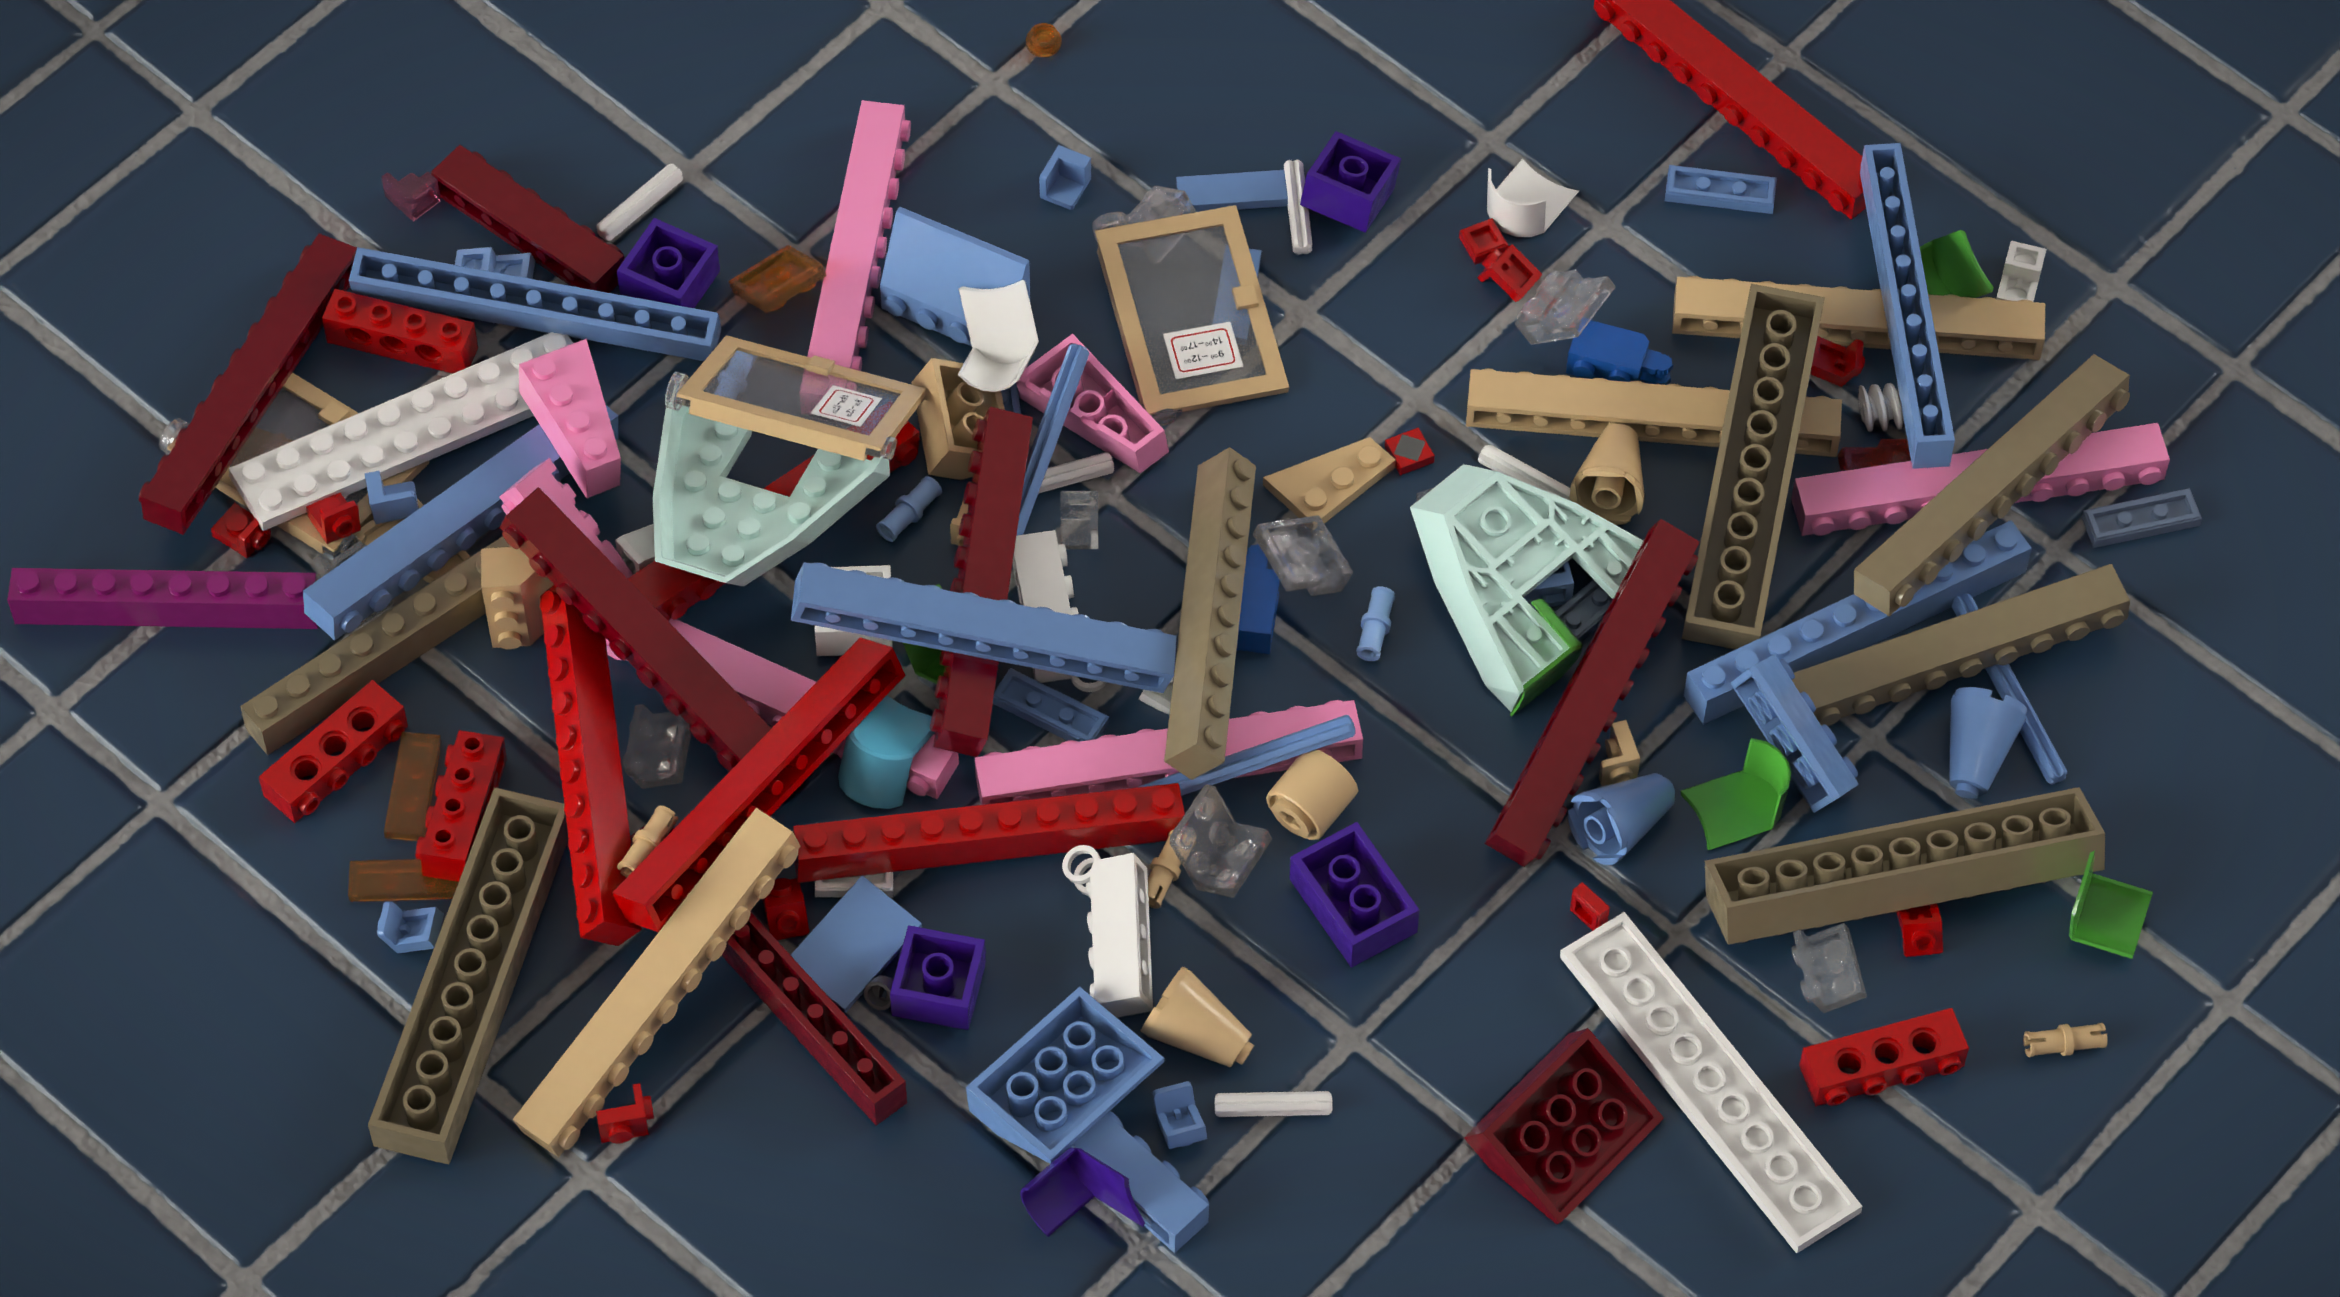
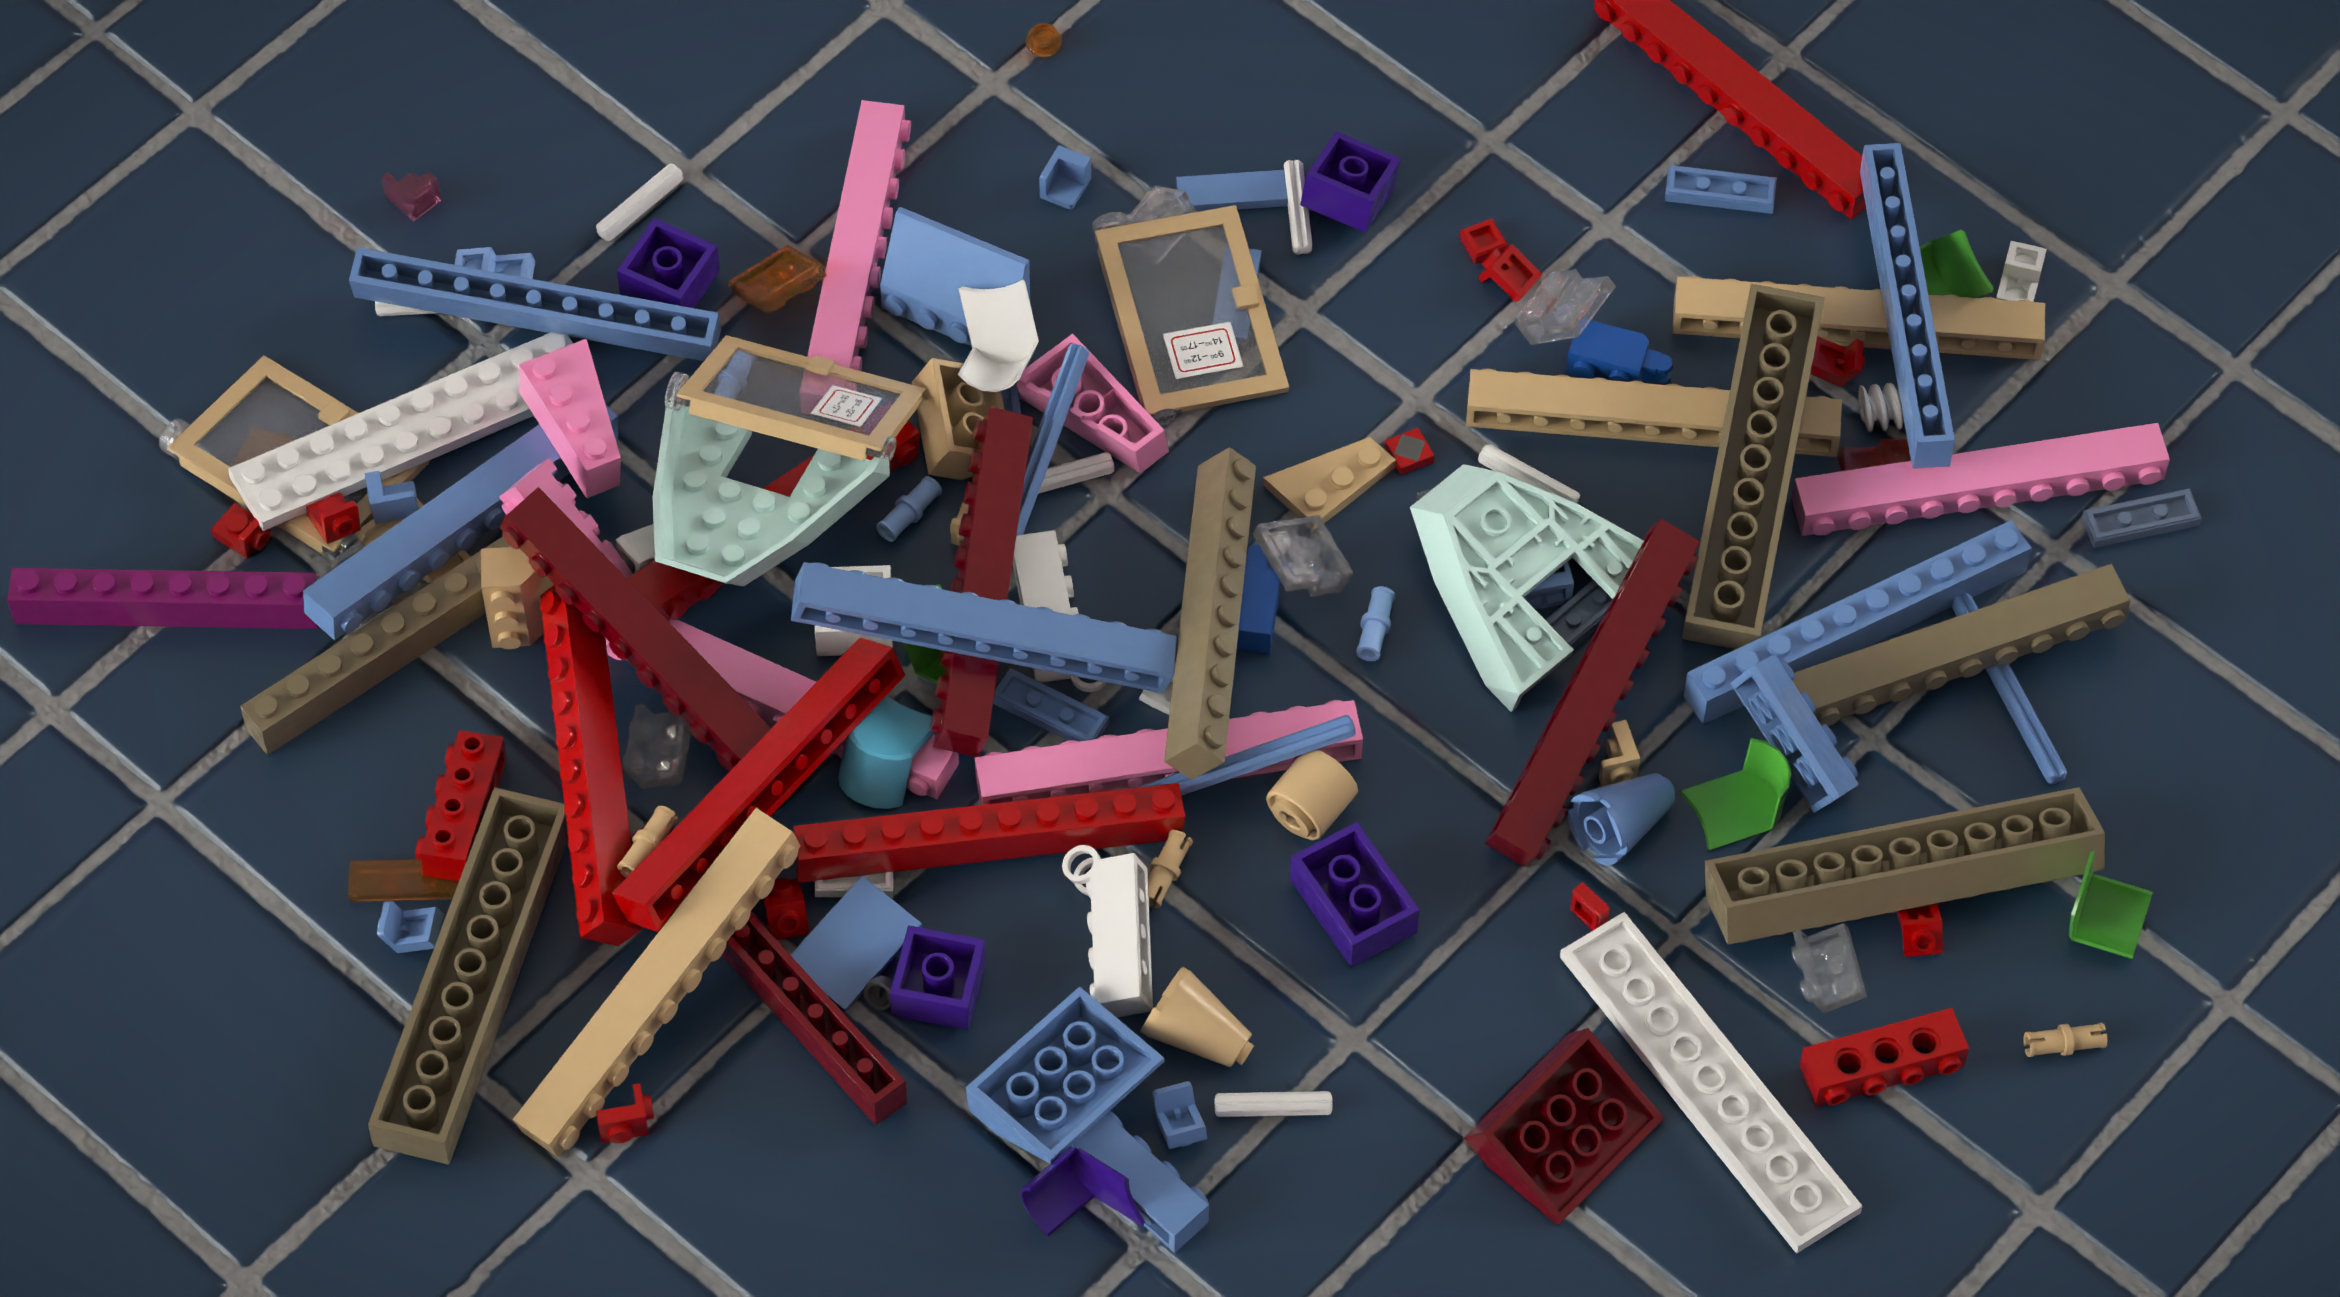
(247, 386): dark red brick -> none
(339, 732): red brick -> none
(399, 332): red brick -> none
(412, 786): clear orange tile -> none
(527, 221): dark red brick -> none
(1079, 519): clear panel -> none
(1215, 847): clear bracket -> none
(1526, 201): white piece -> none
(1559, 666): bright green piece -> none
(1611, 476): tan cone -> none
(1980, 738): medium blue cone -> none
(1991, 485): dark tan brick -> none

